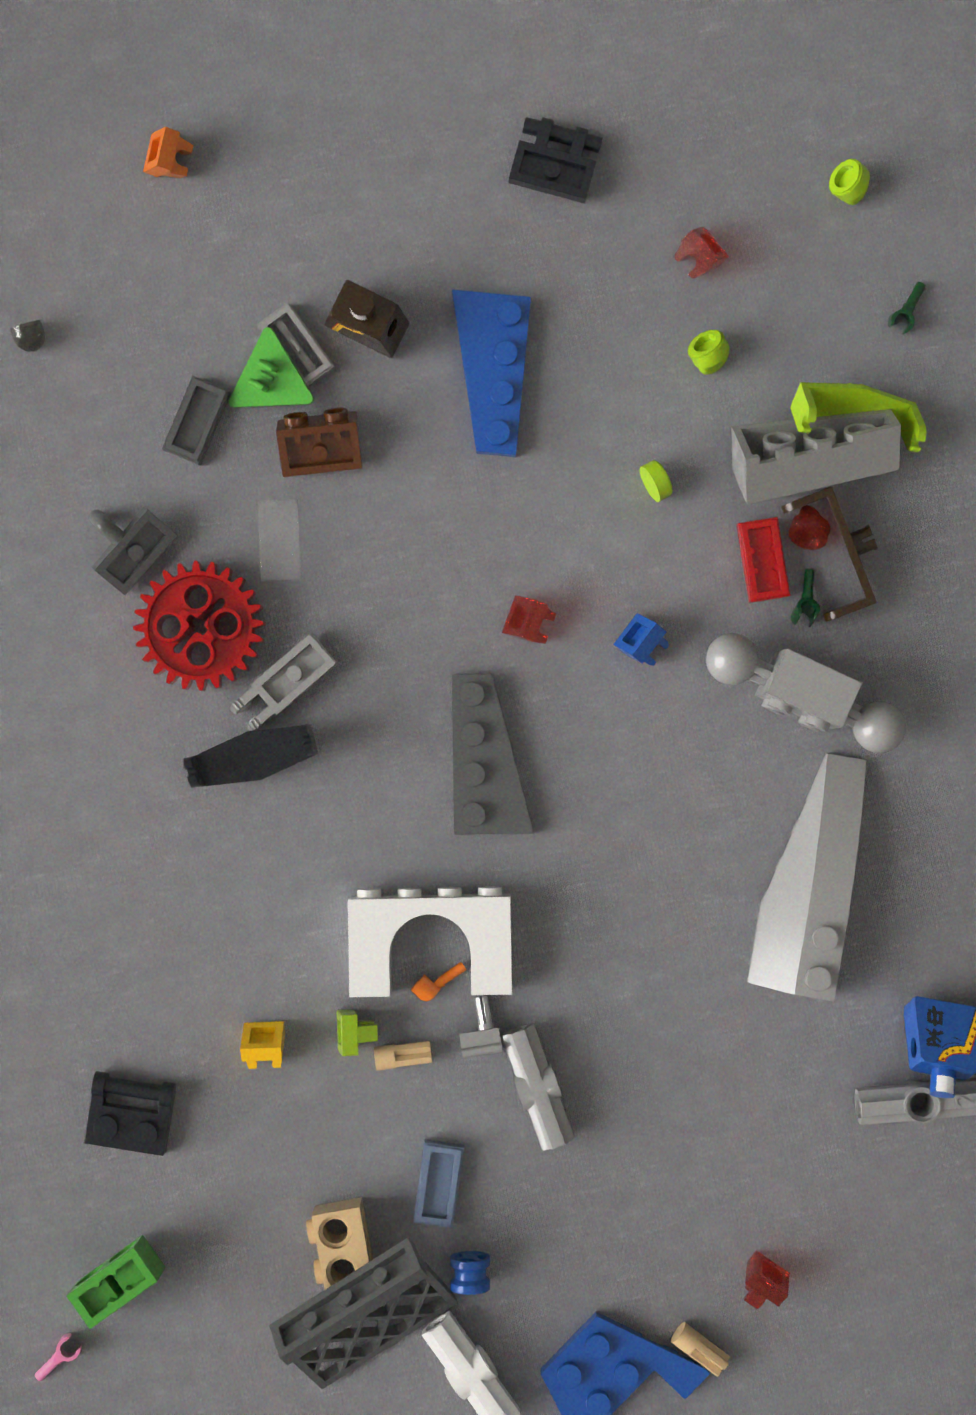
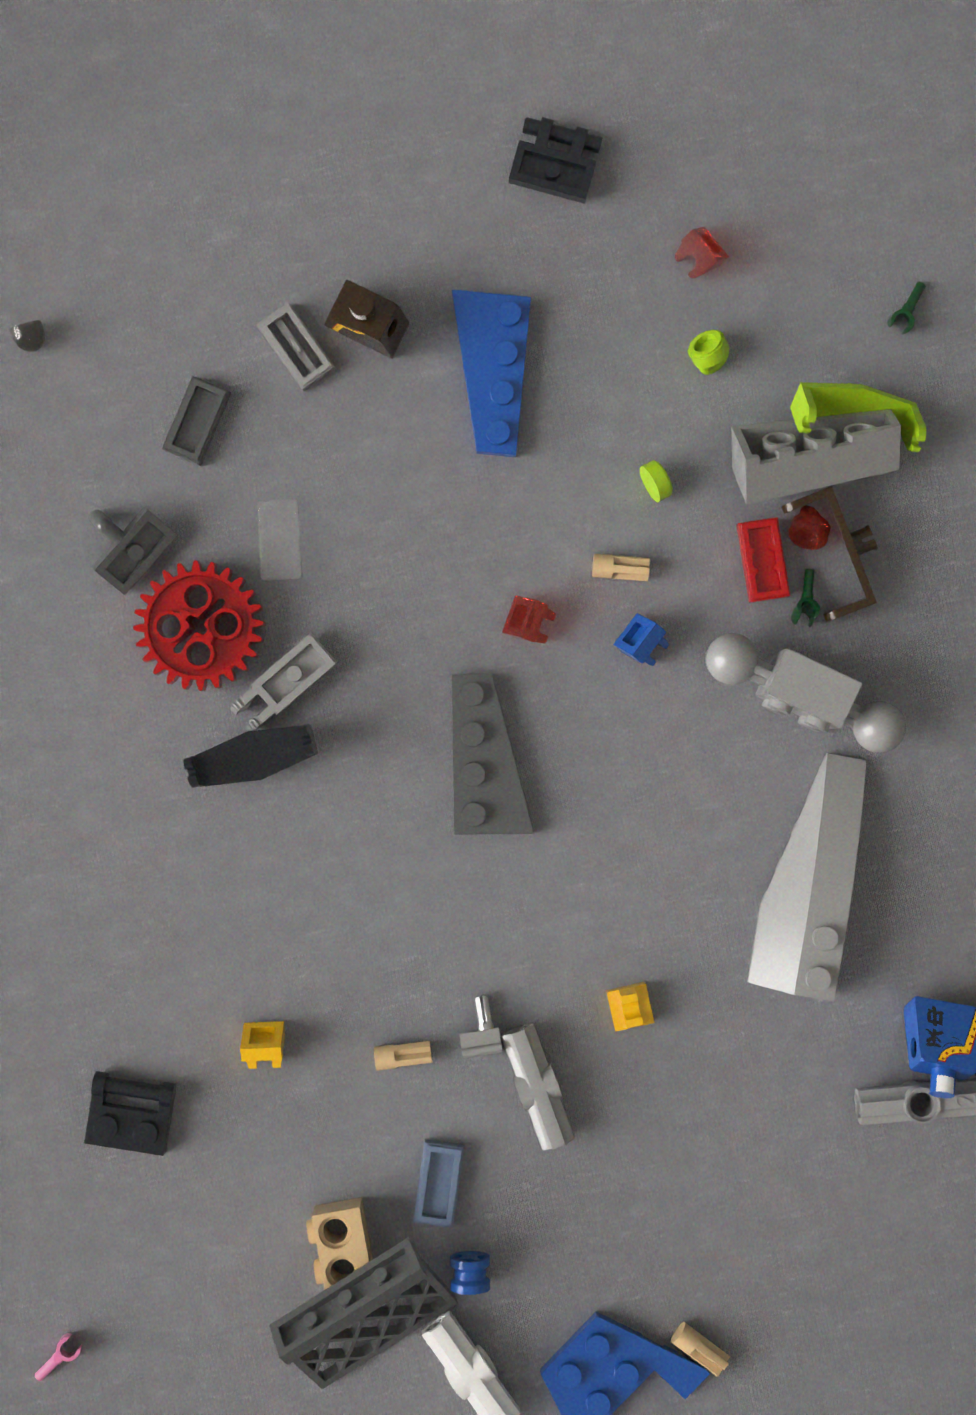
(116, 1281): bright green brick -> none
(162, 152): orange tile -> none
(270, 377): bright green piece -> none
(318, 442): reddish brown bracket -> none
(352, 1032): lime tile -> none
(377, 918): white arch -> none
(426, 989): orange hand -> none
(620, 567): none -> tan piece
(630, 1006): none -> yellow tile
(765, 1281): clear red tile -> none
(850, 181): lime tile -> none

